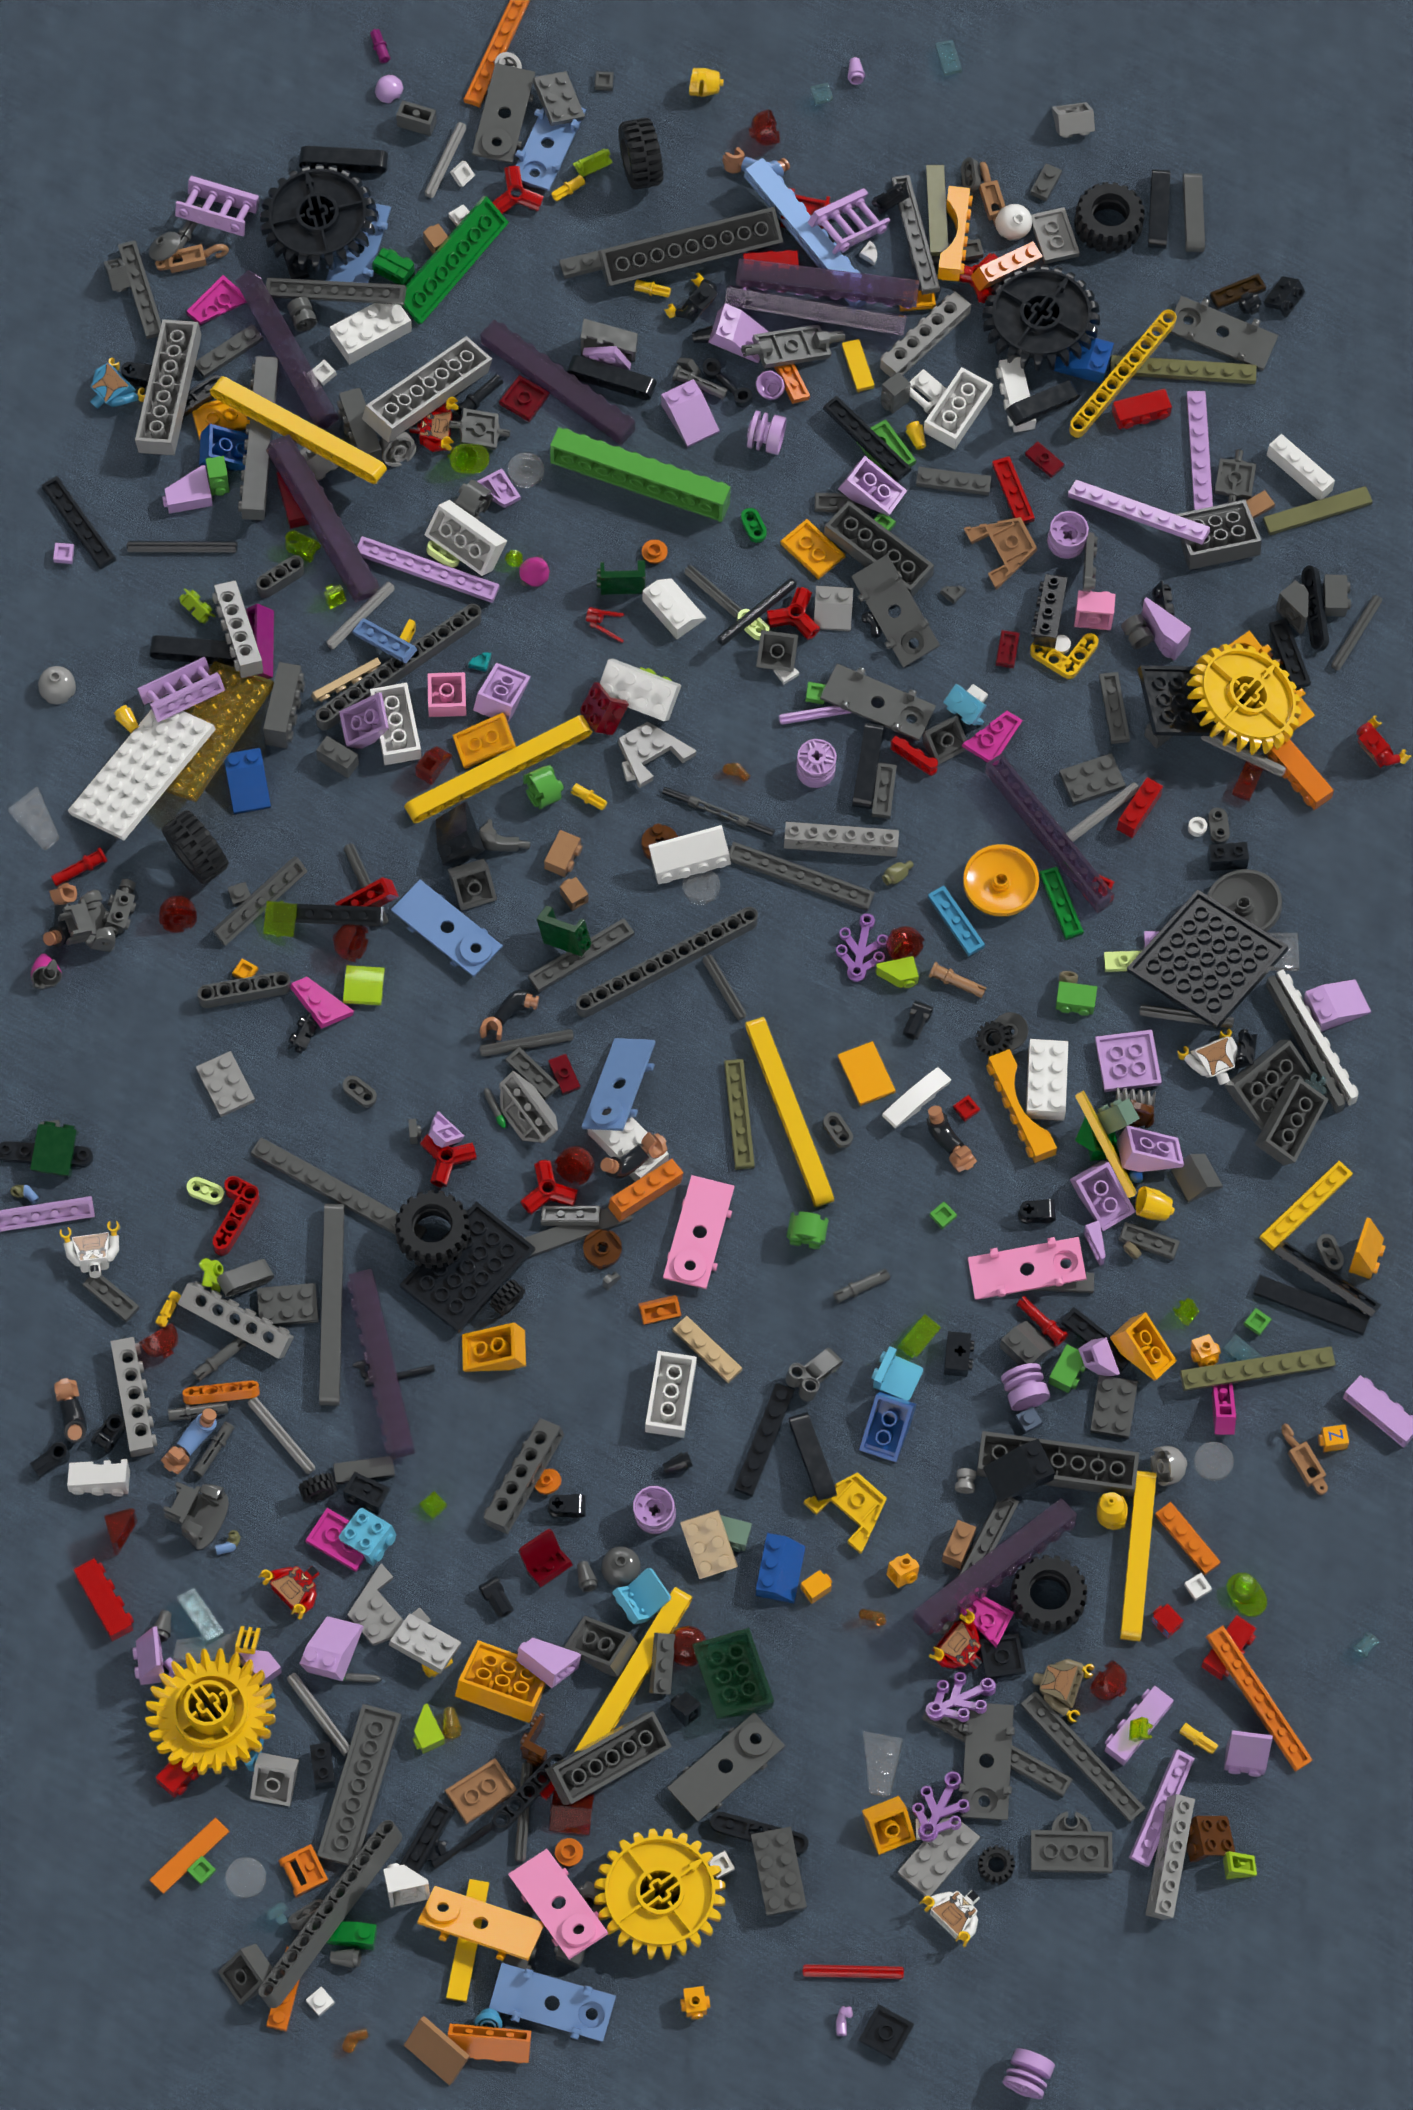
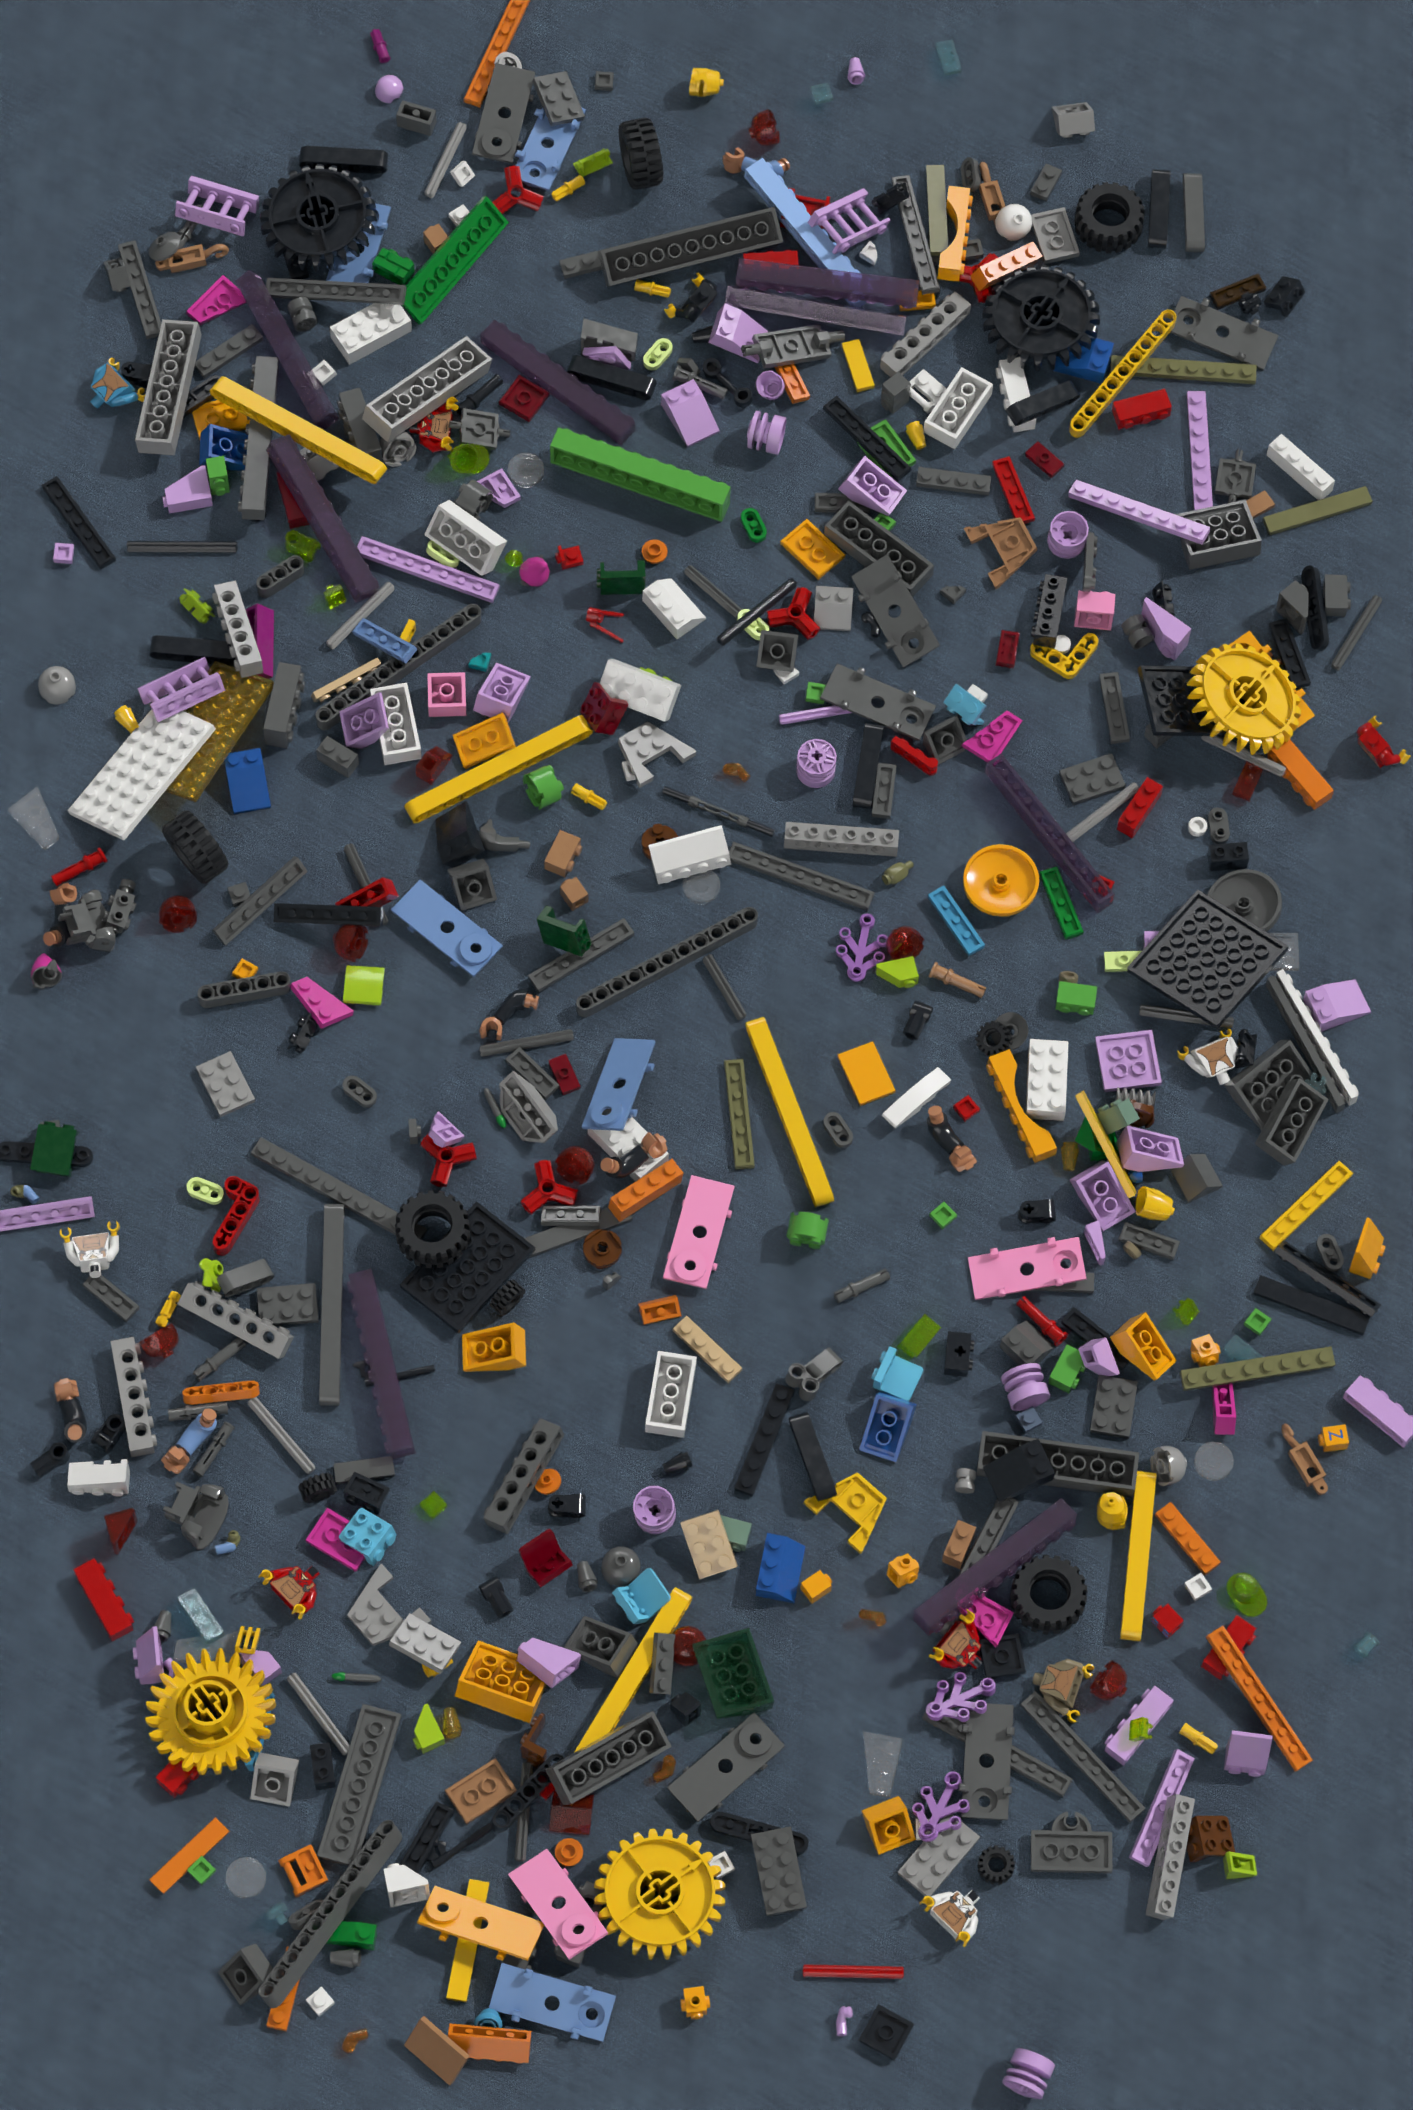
(280, 919): clear neon green piece -> none
(331, 1648): lavender slope -> none
(569, 557): none -> red bracket
(656, 355): none -> yellowish green plate
(667, 1769): none -> clear orange arm
(1069, 1155): none -> clear yellow cone

